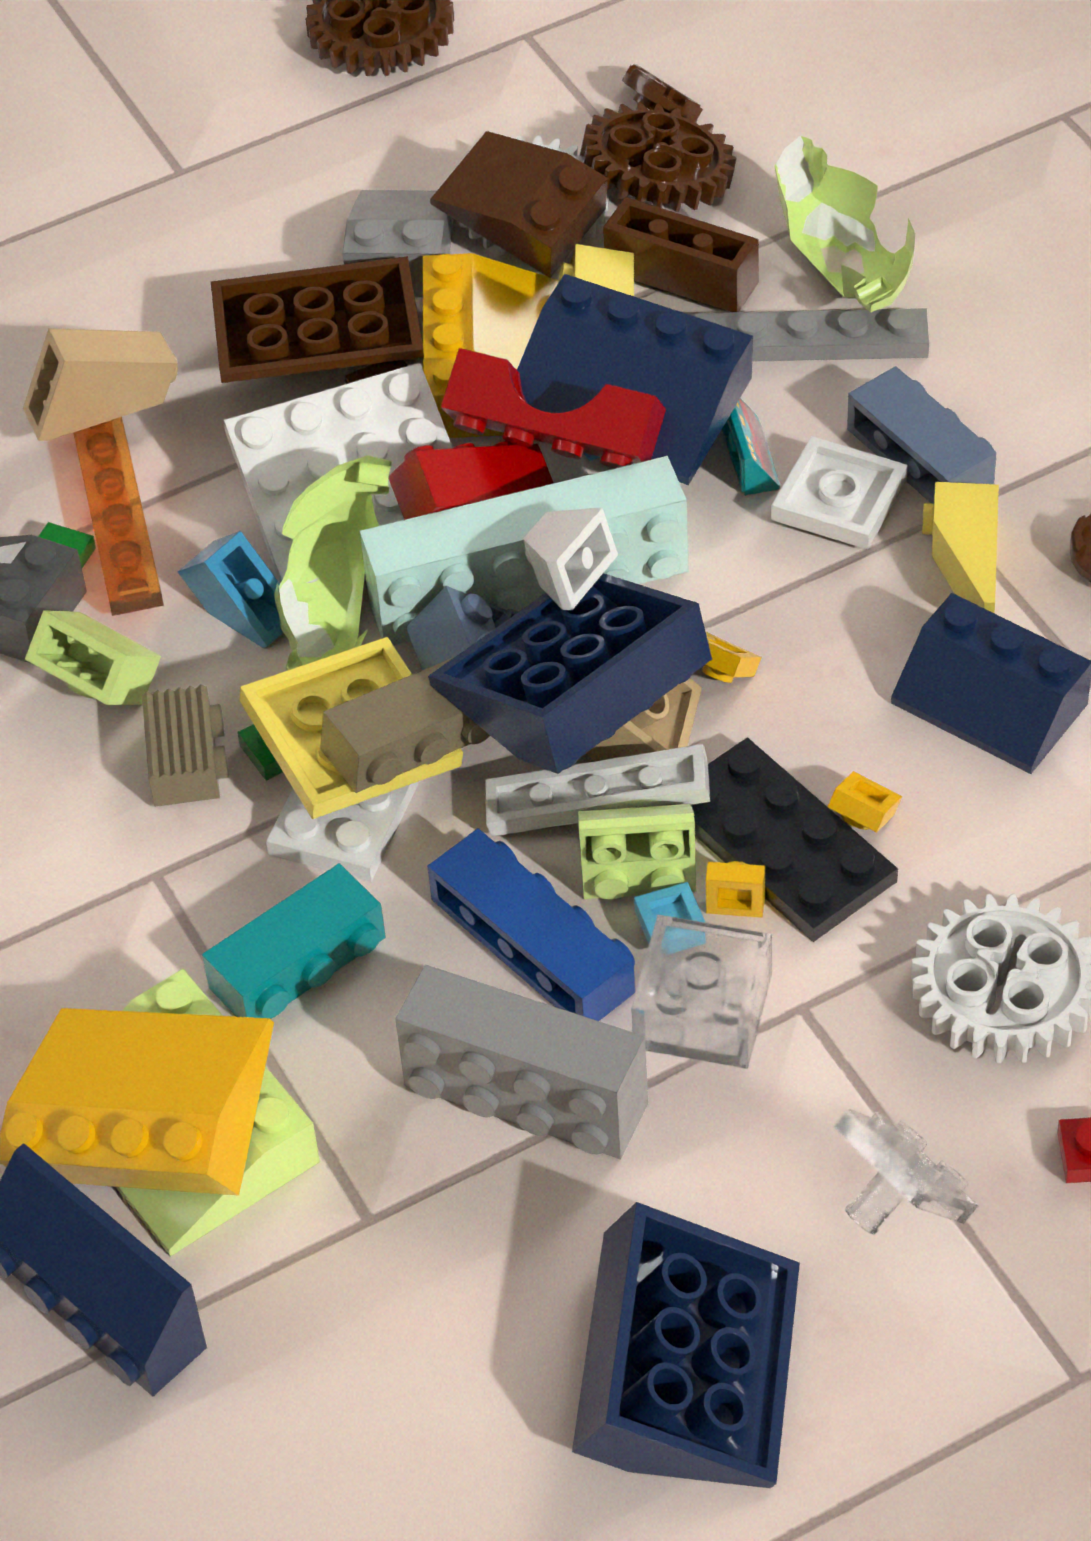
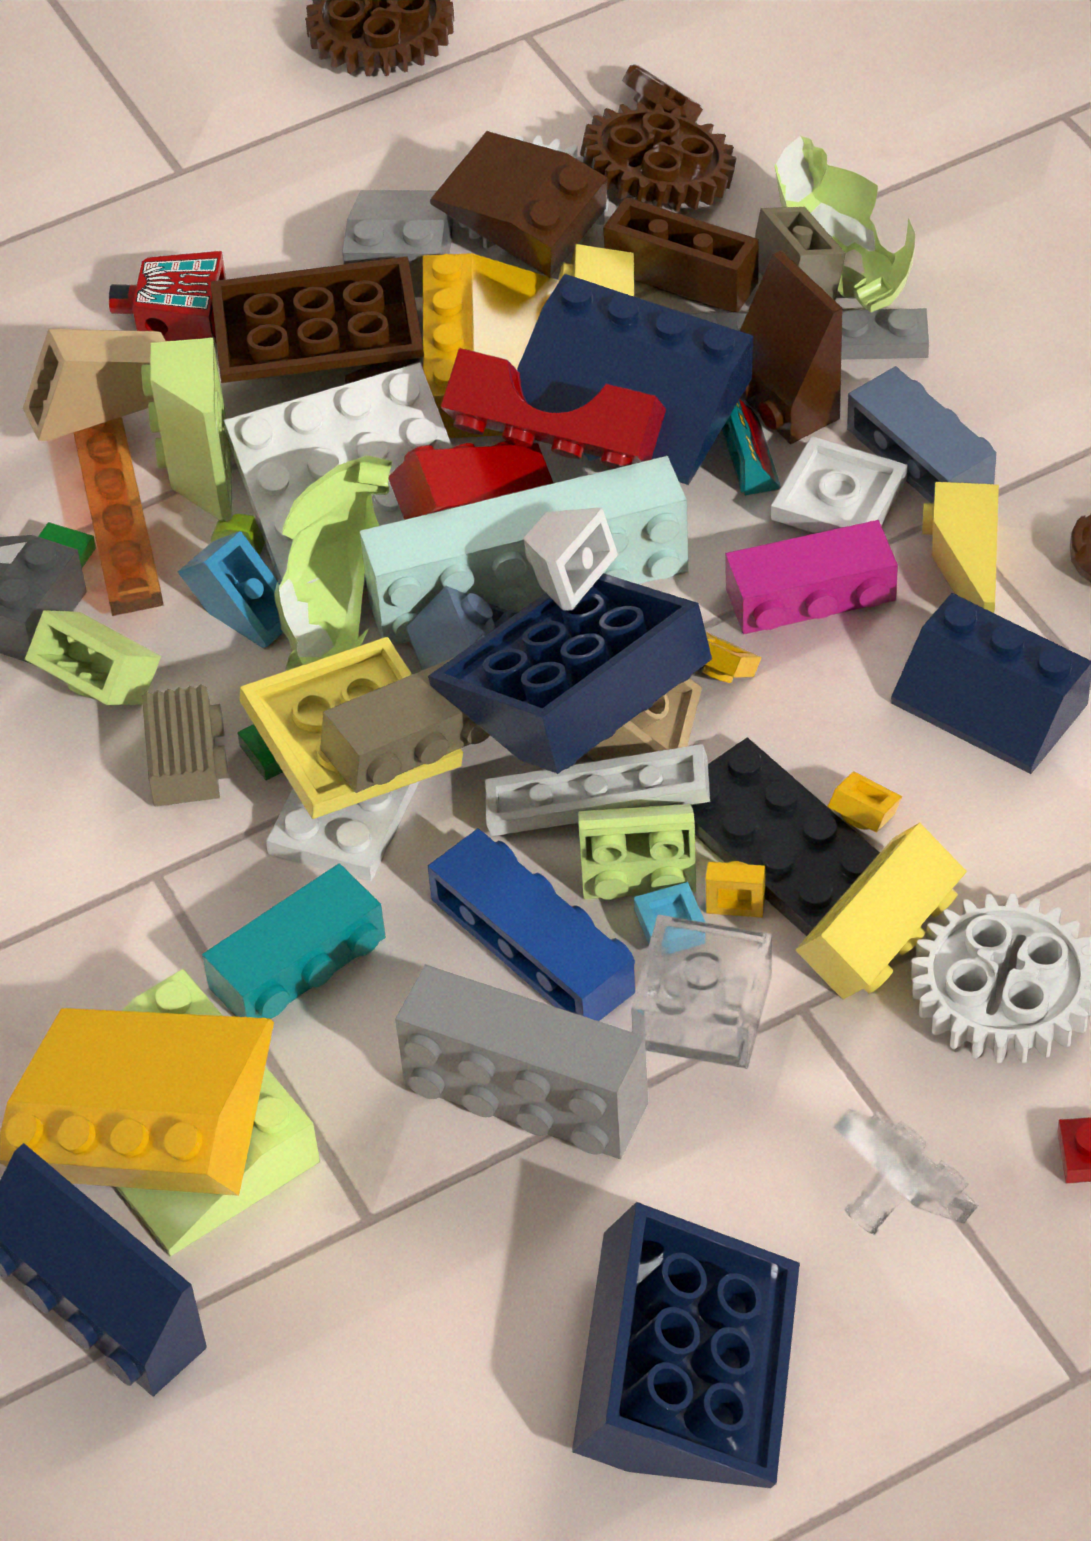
(172, 295): none -> red torso
(191, 422): none -> yellowish green slope
(240, 522): none -> lime tile
(794, 351): none -> reddish brown slope
(803, 241): none -> dark tan brick
(811, 576): none -> dark pink brick
(882, 913): none -> light yellow brick

